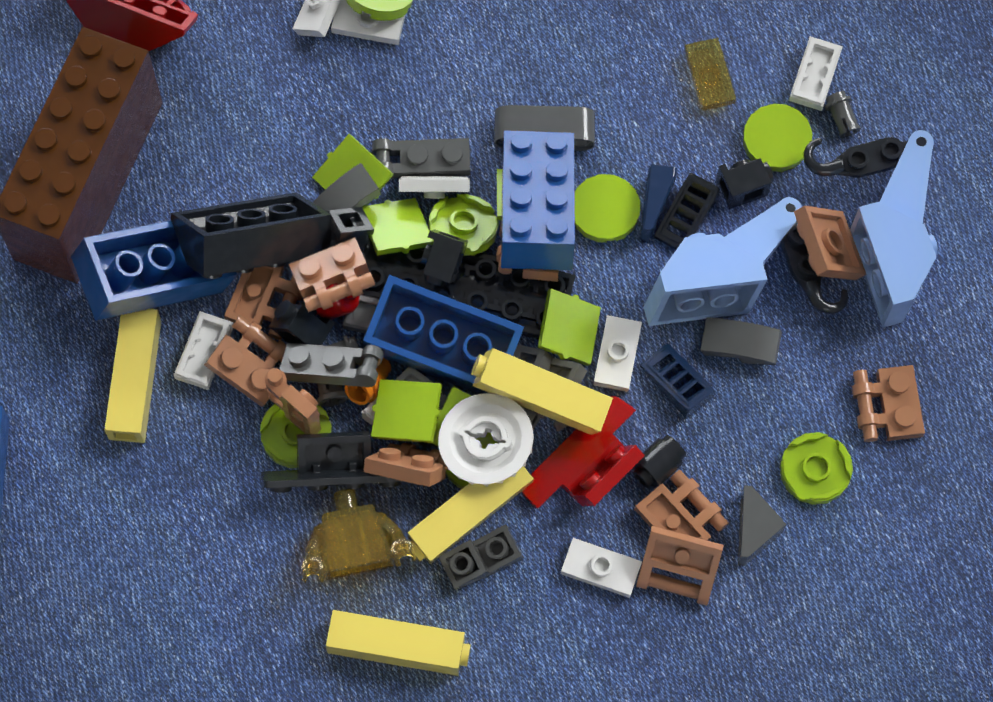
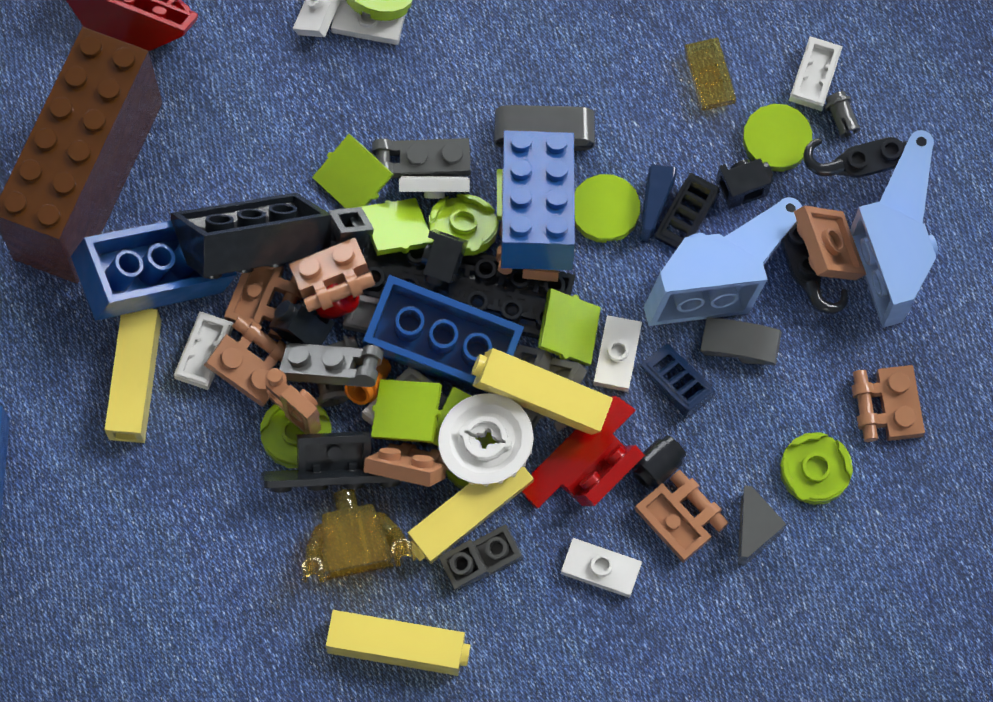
(349, 191): dark grey slope -> none
(682, 556): nougat plate -> none

